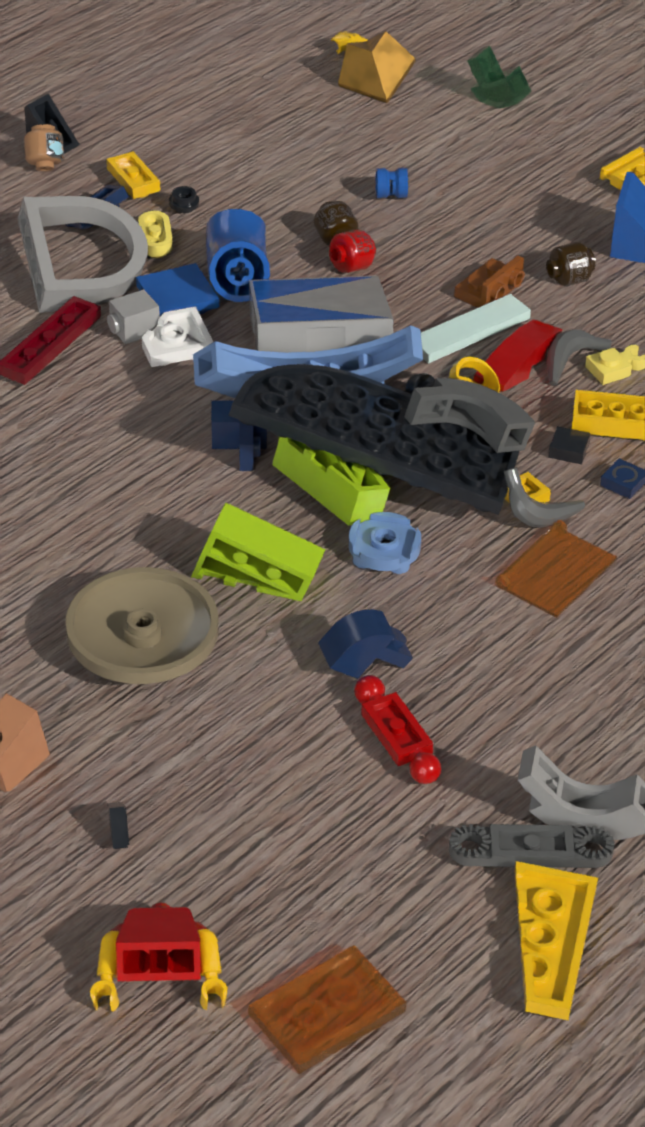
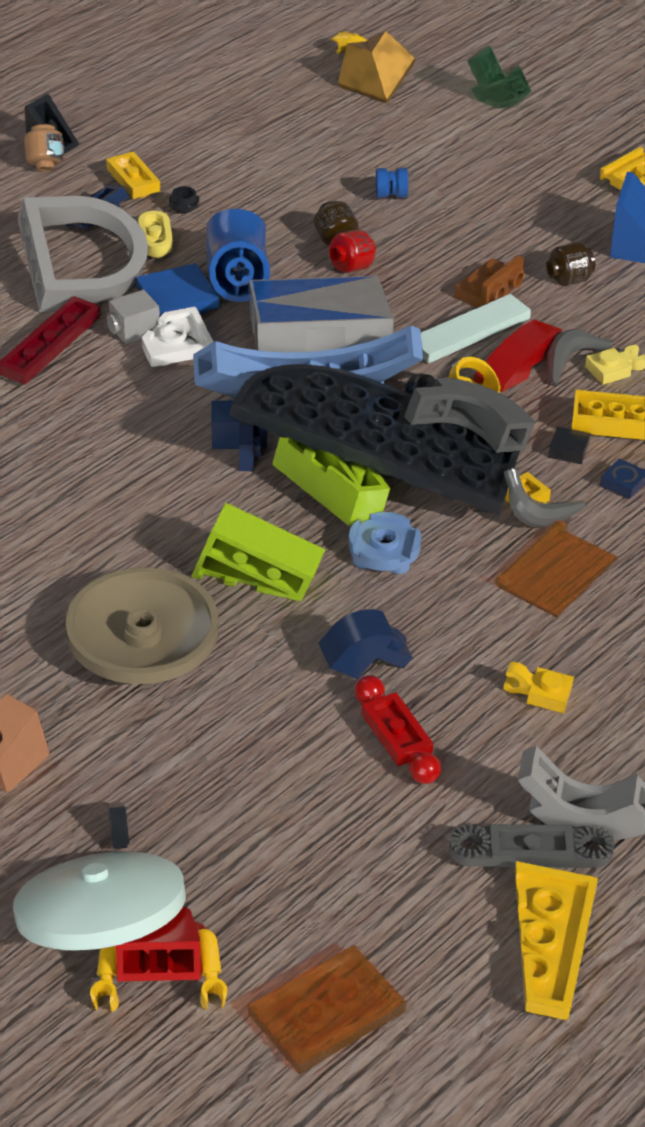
(99, 900): none -> light aqua dish
(544, 689): none -> yellow plate

